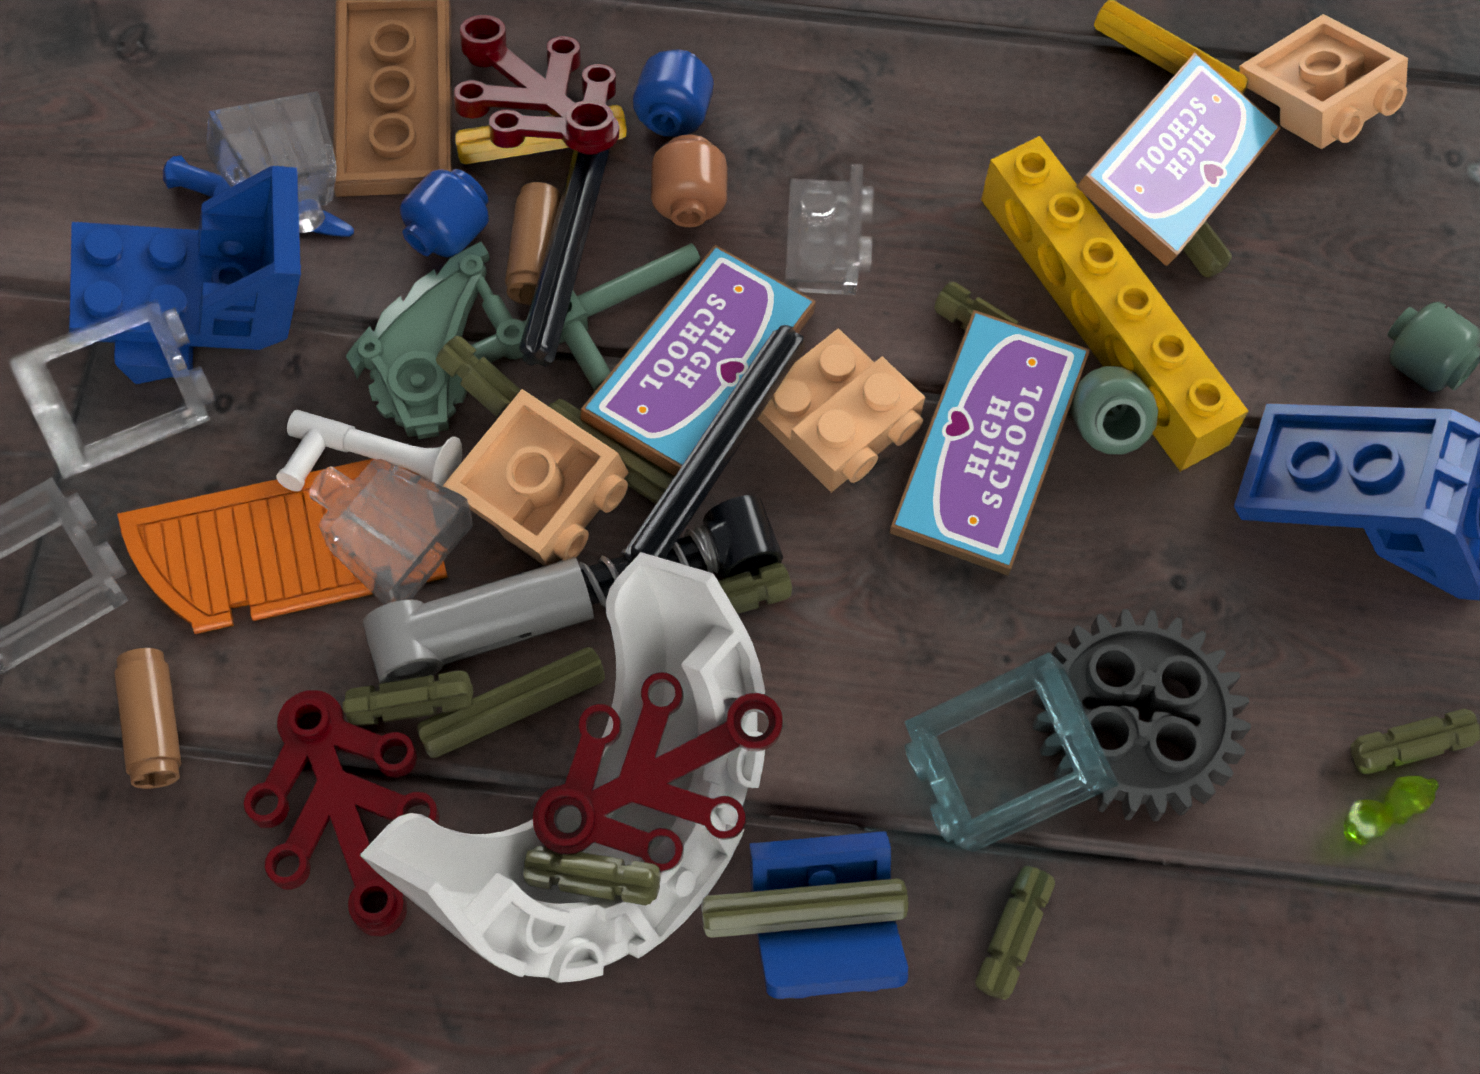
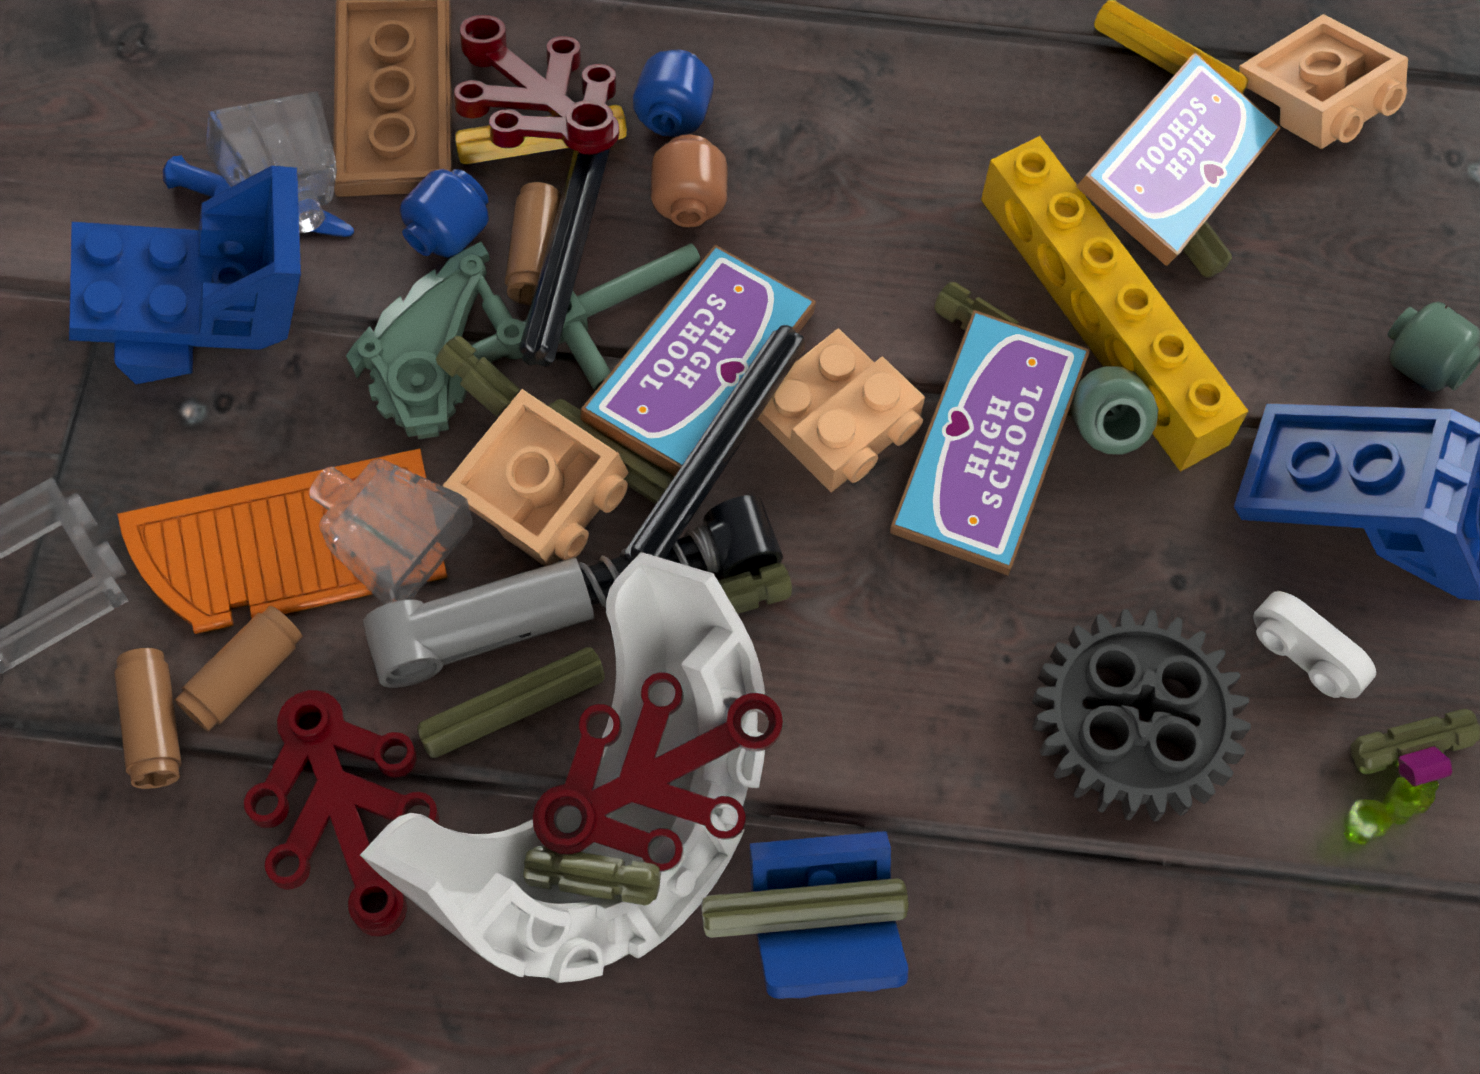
(52, 413): clear window -> none
(238, 668): none -> medium nougat piece
(321, 432): white piece -> none
(408, 698): olive axle -> none
(825, 234): clear bracket -> none
(1015, 932): olive axle -> none
(1091, 768): clear light blue window -> none
(1324, 652): none -> white plate
(1424, 766): none -> magenta piece

